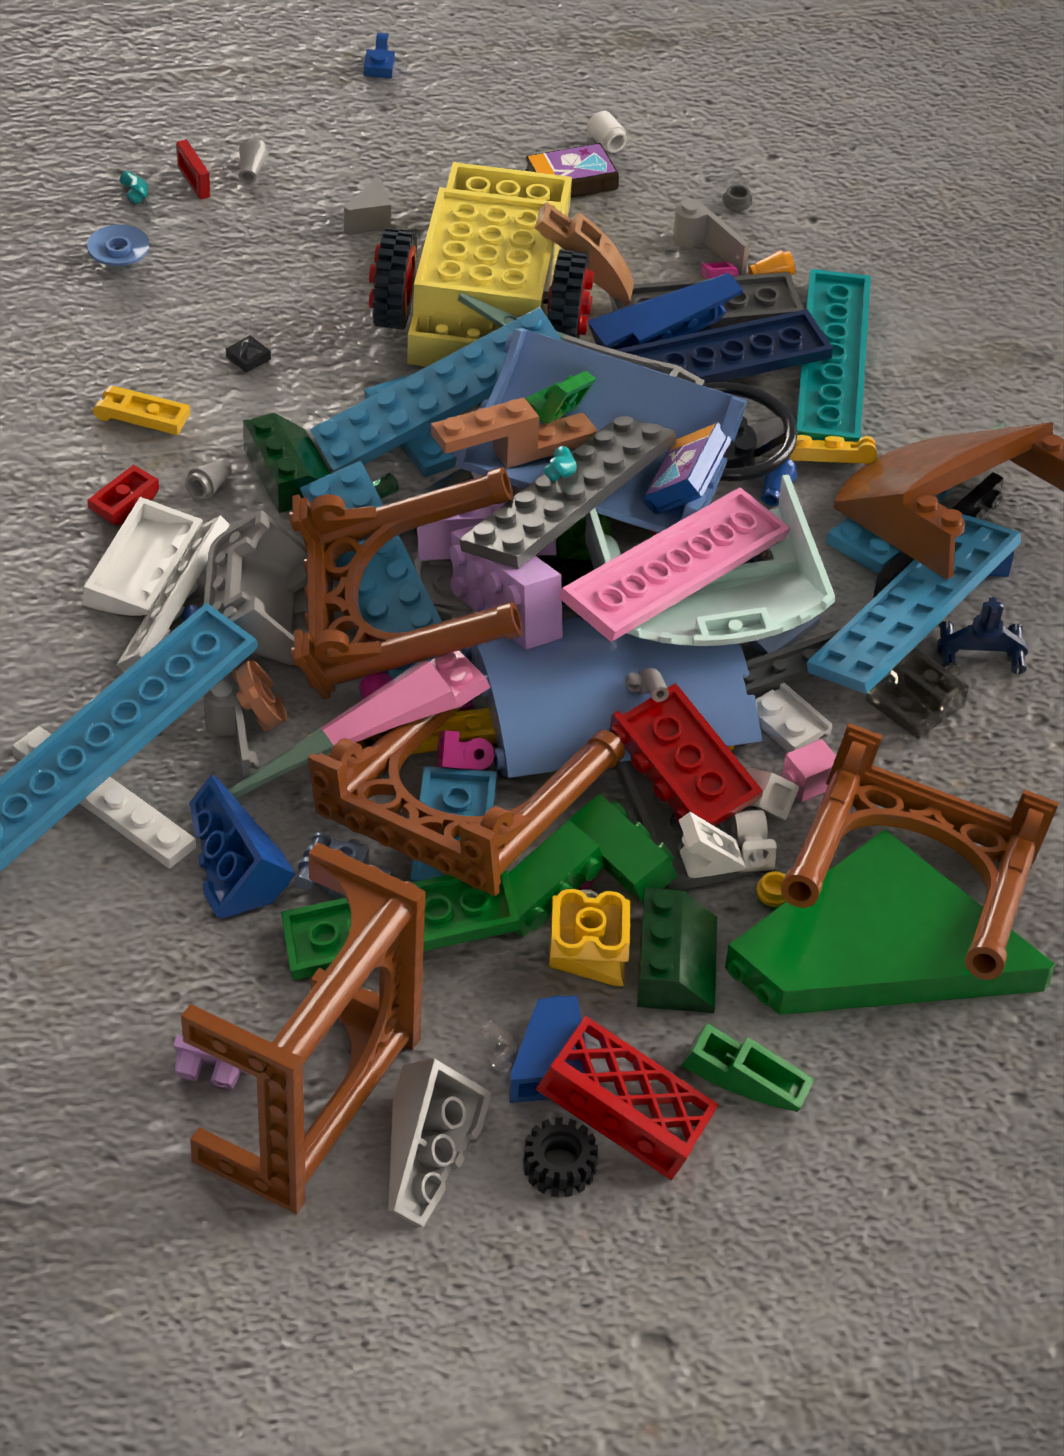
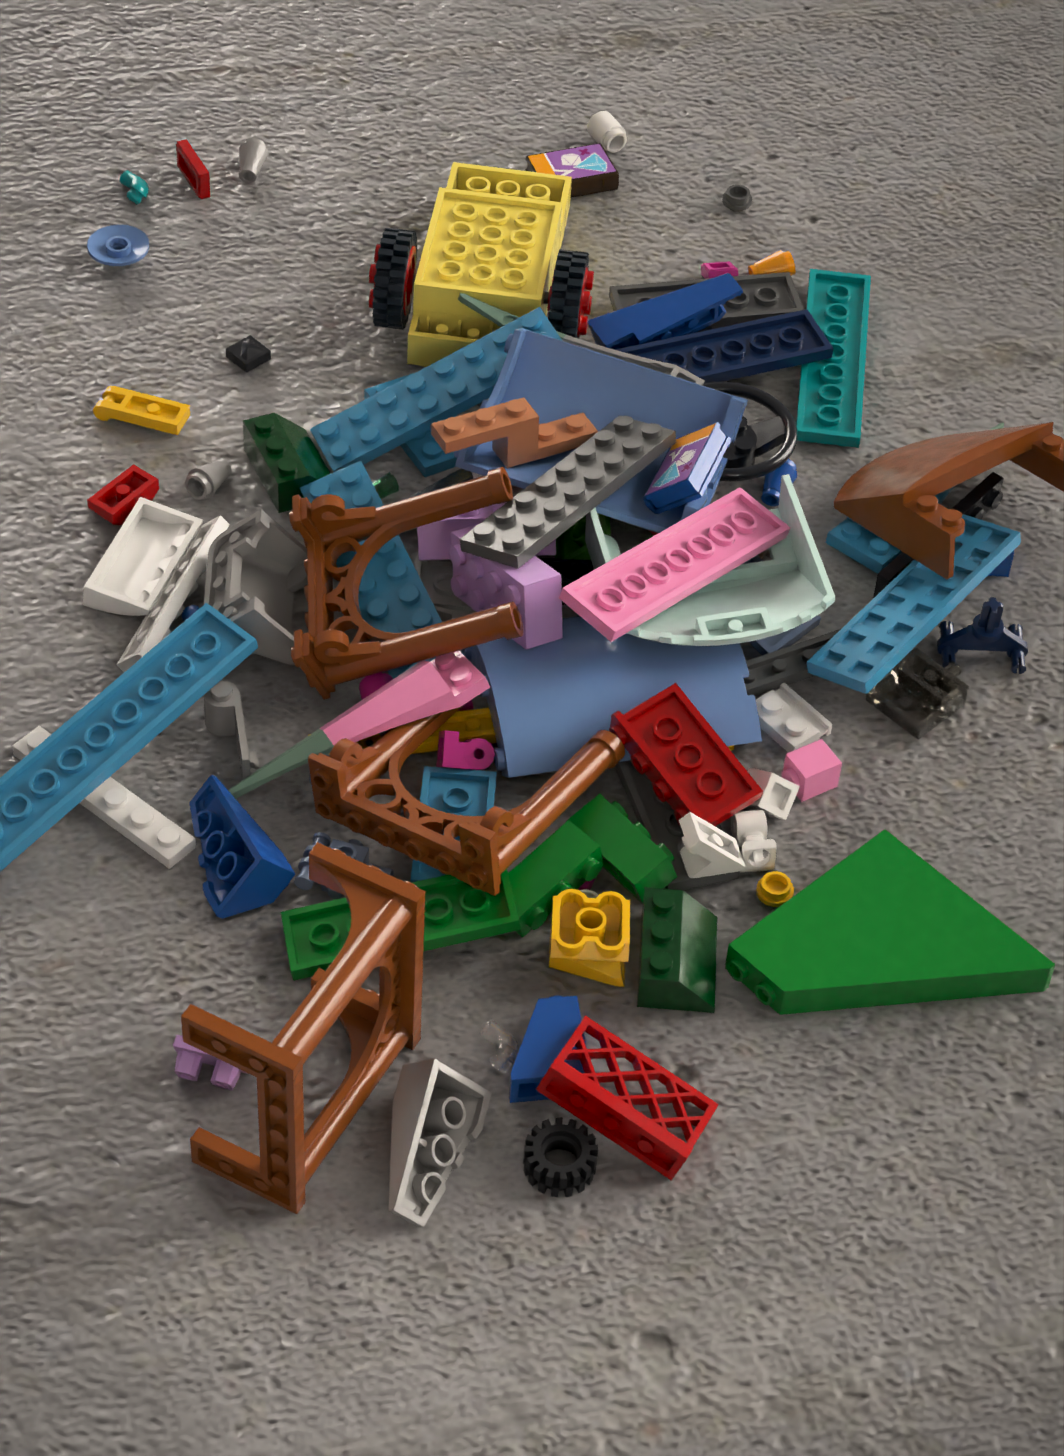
(258, 696): nougat plate -> none
(368, 210): light grey slope -> none
(379, 61): blue plate -> none
(561, 397): green bracket -> none
(561, 465): teal arm -> none
(584, 236): medium nougat slope -> none
(647, 681): light grey arm -> none
(698, 225): light grey door -> none
(747, 1069): green slope -> none
(834, 450): yellow plate -> none
(933, 814): dark orange arch -> none

